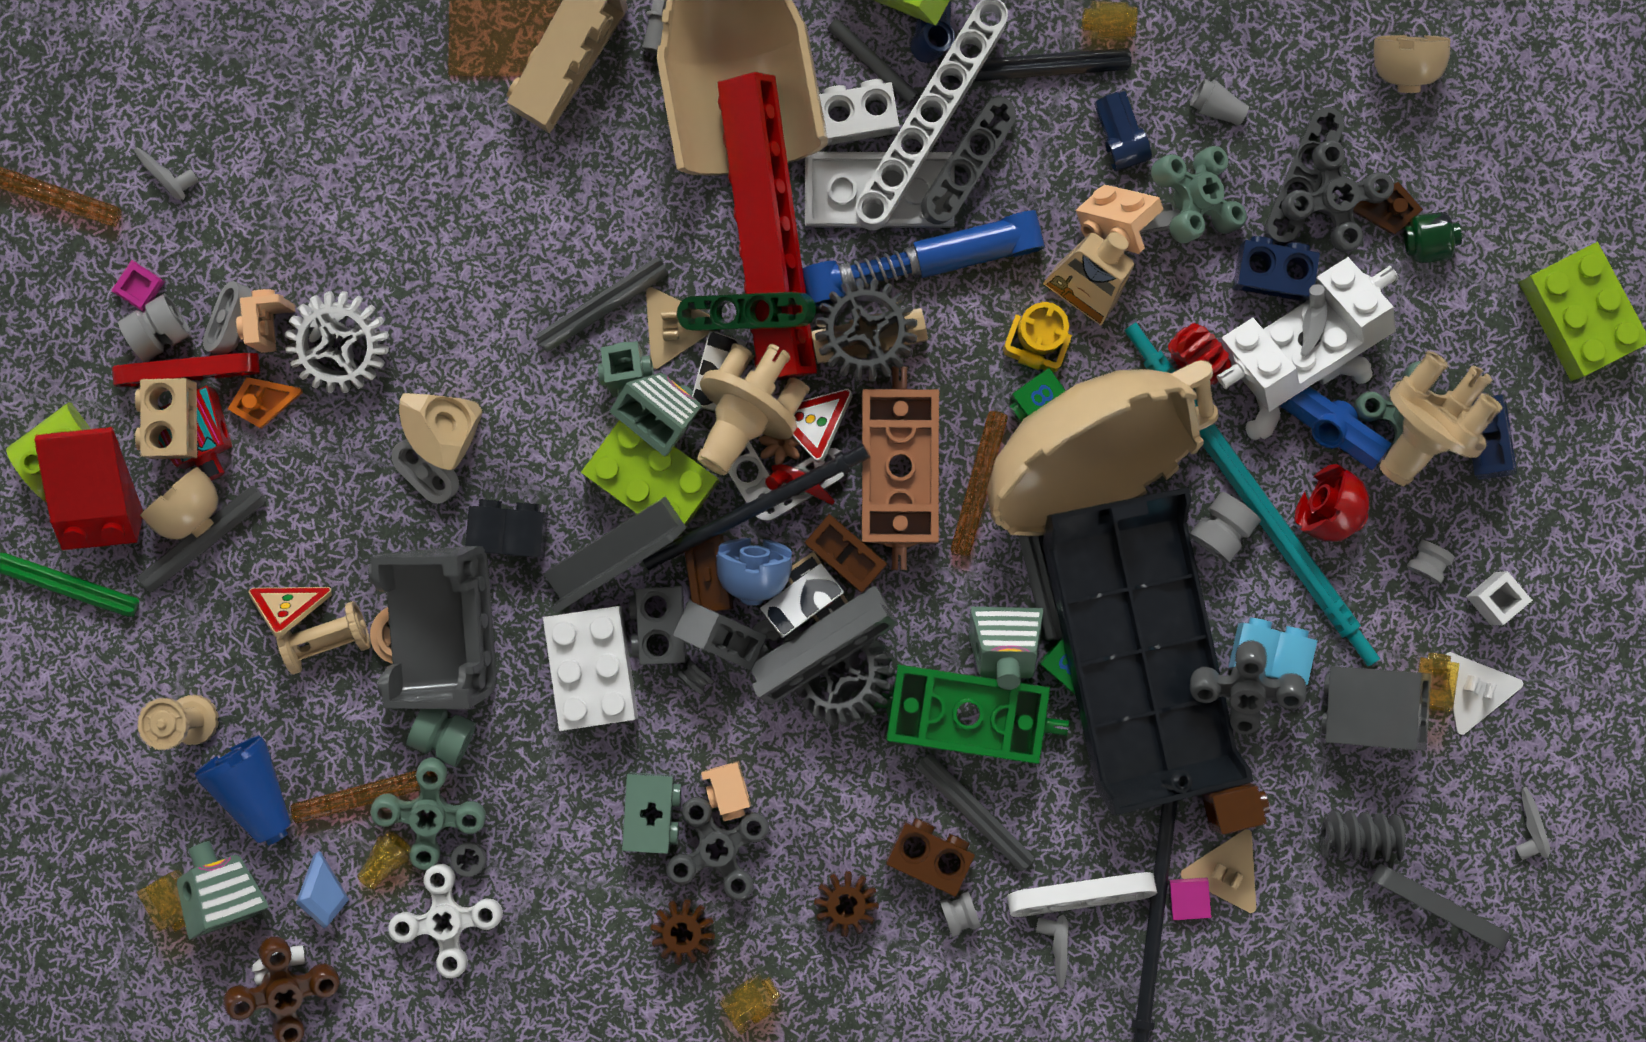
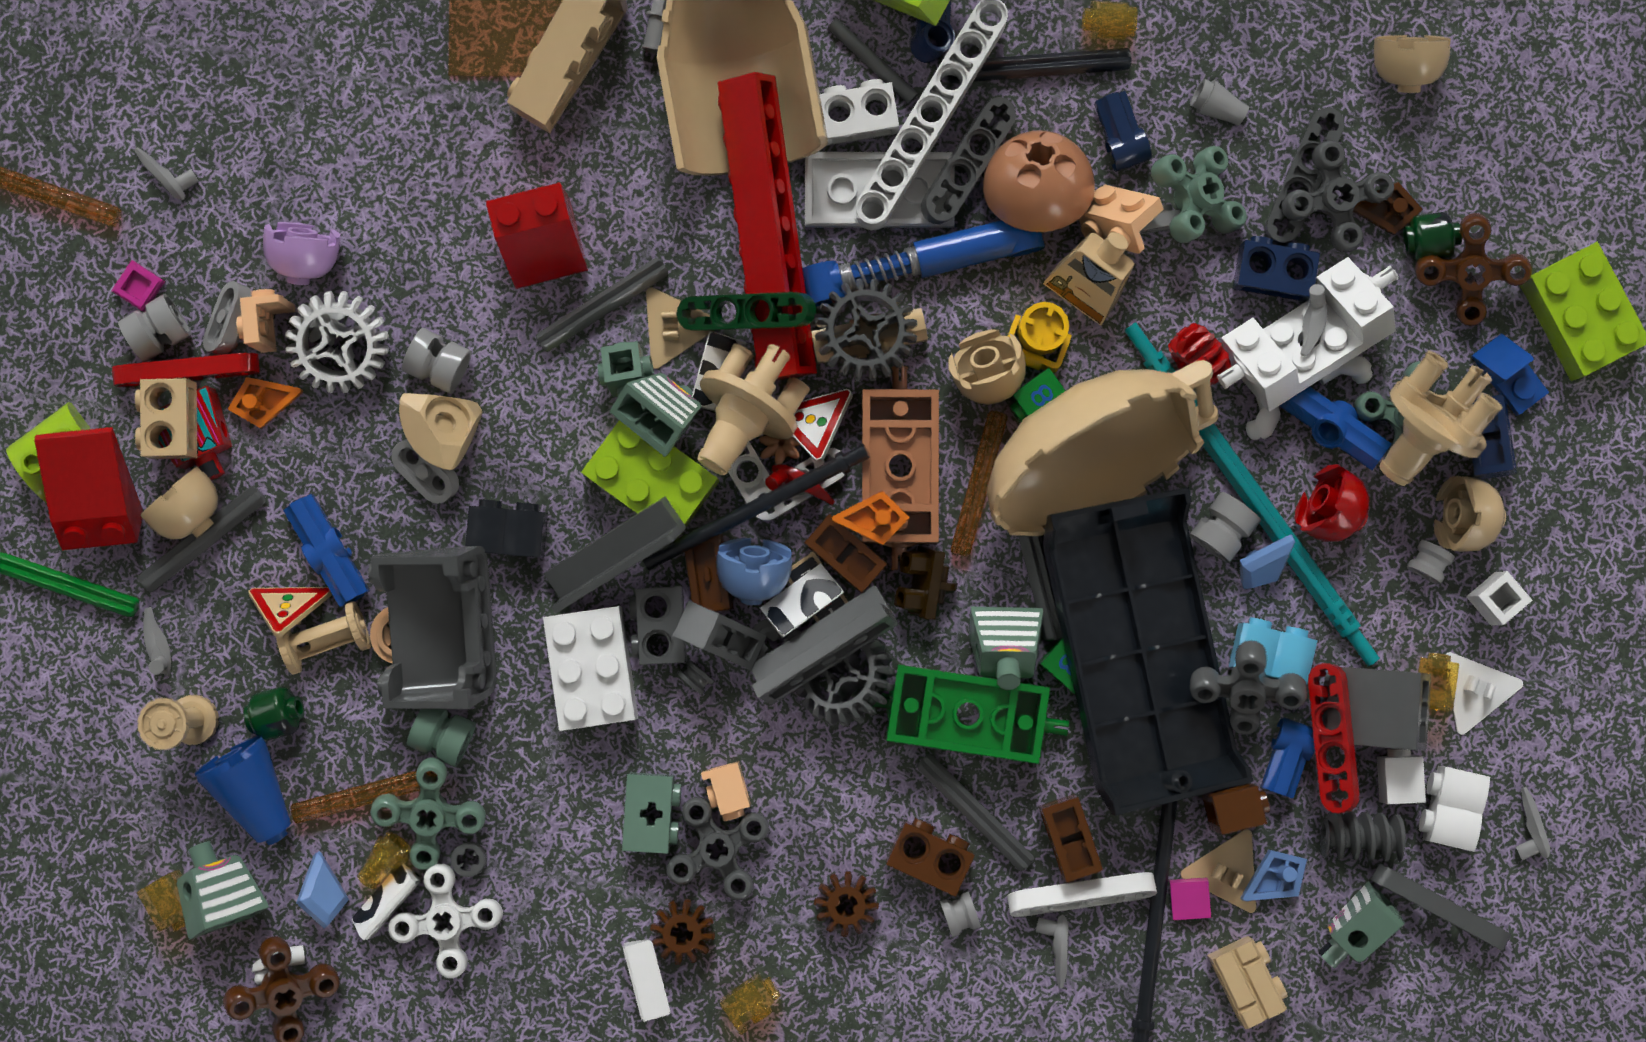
(156, 645): none -> light grey bar
(273, 713): none -> dark green head
(300, 251): none -> lavender cylinder
(325, 550): none -> blue piece
(385, 901): none -> white slope
(439, 361): none -> light grey wheel
(537, 235): none -> red slope
(646, 979): none -> white slope
(873, 518): none -> orange piece
(928, 582): none -> dark brown hips
(988, 367): none -> tan cylinder
(1039, 182): none -> nougat piece
(1070, 838): none -> reddish brown brick
(1248, 982): none -> tan brick
(1265, 564): none -> medium blue piece
(1276, 877): none -> medium blue piece
(1288, 758): none -> blue piece
(1326, 738): none -> red beam
(1368, 913): none -> sand green torso
(1401, 777): none -> white brick
(1454, 808): none -> white brick
(1470, 514): none -> tan cylinder
(1471, 284): none -> reddish brown gear
(1511, 373): none -> blue slope

